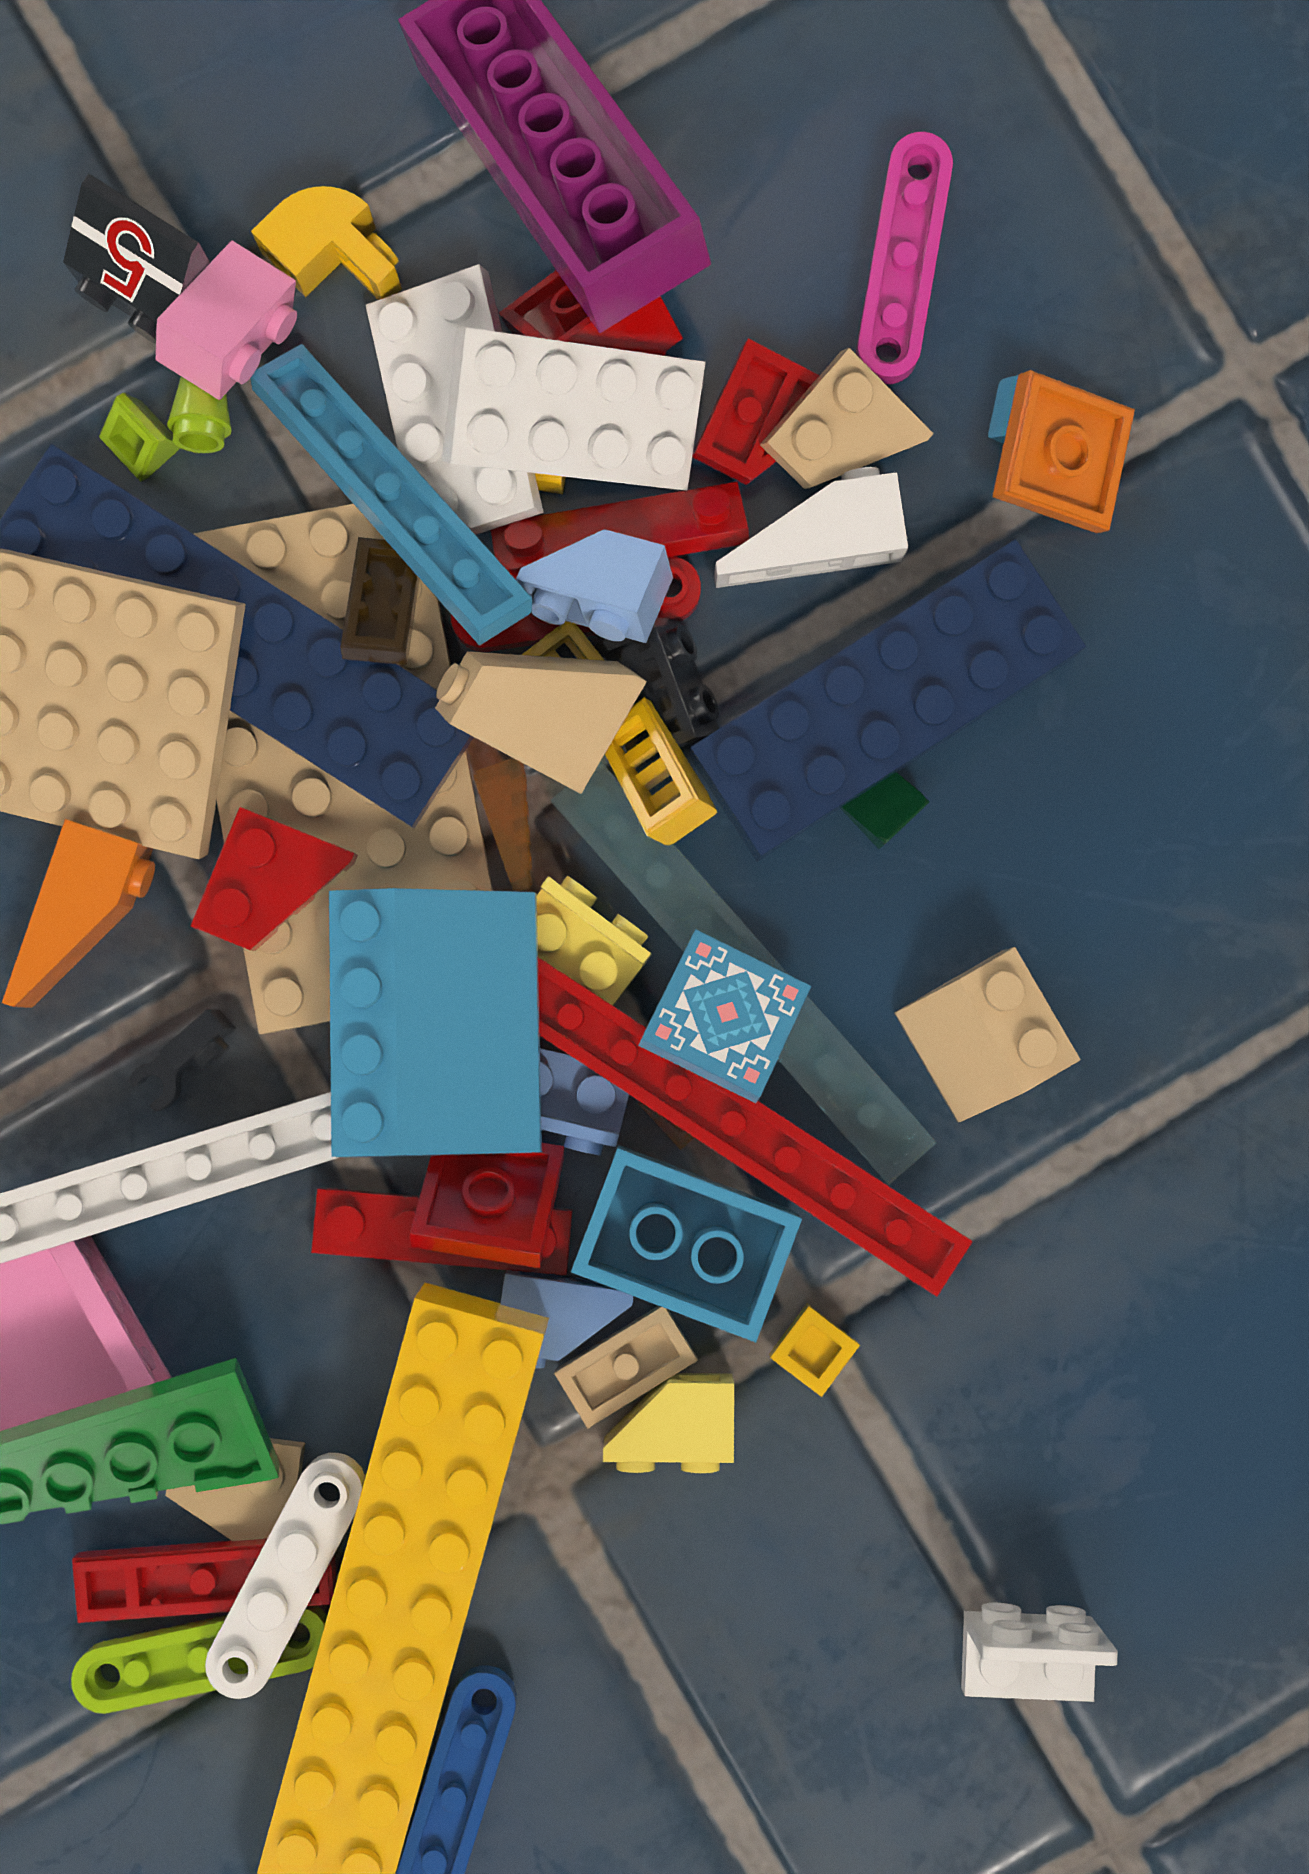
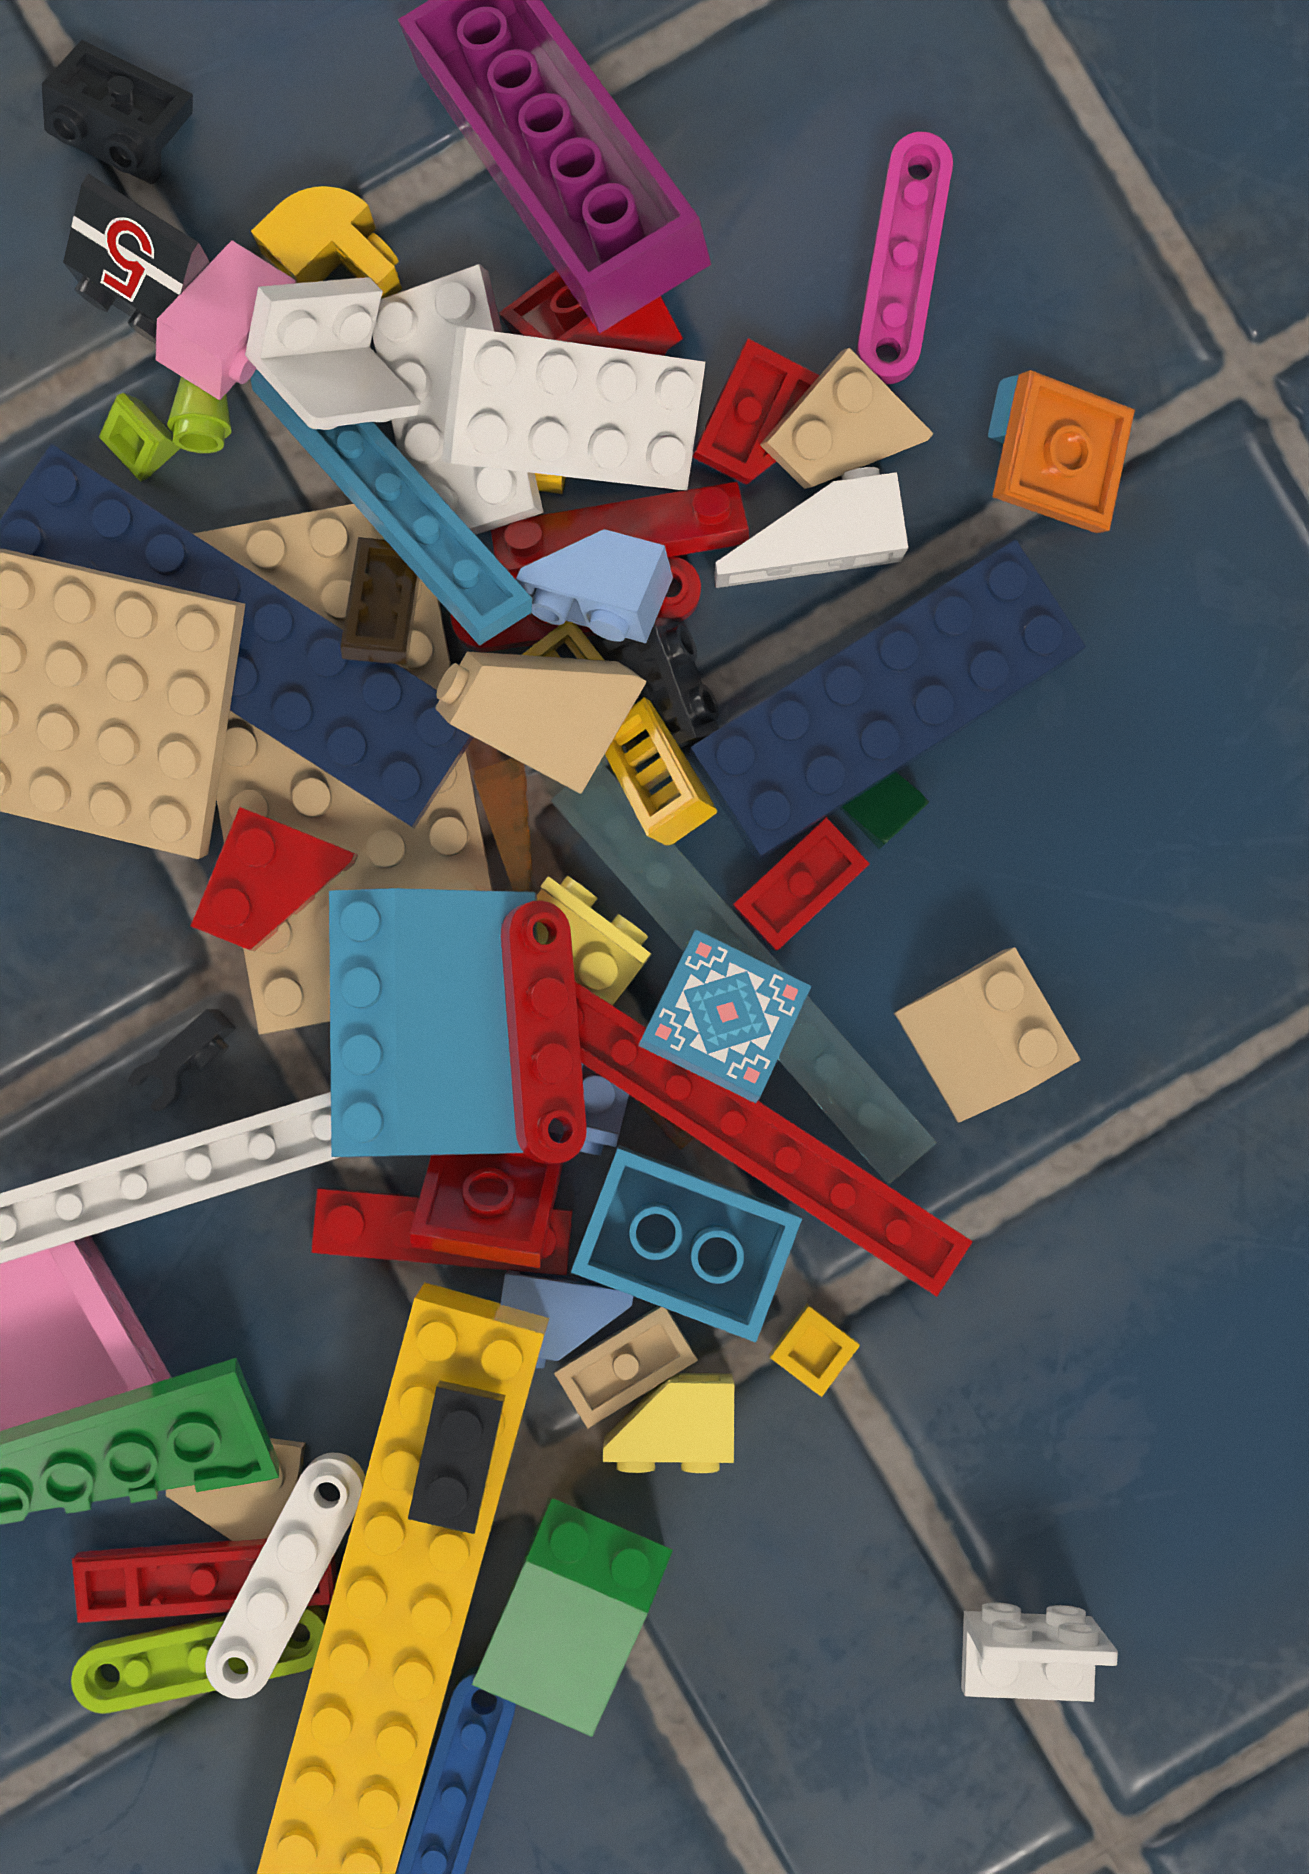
(81, 899): orange slope -> none
(113, 110): none -> black bracket
(318, 353): none -> white bracket
(456, 1457): none -> black plate
(543, 1032): none -> red plate
(572, 1616): none -> slope
(801, 884): none -> red plate

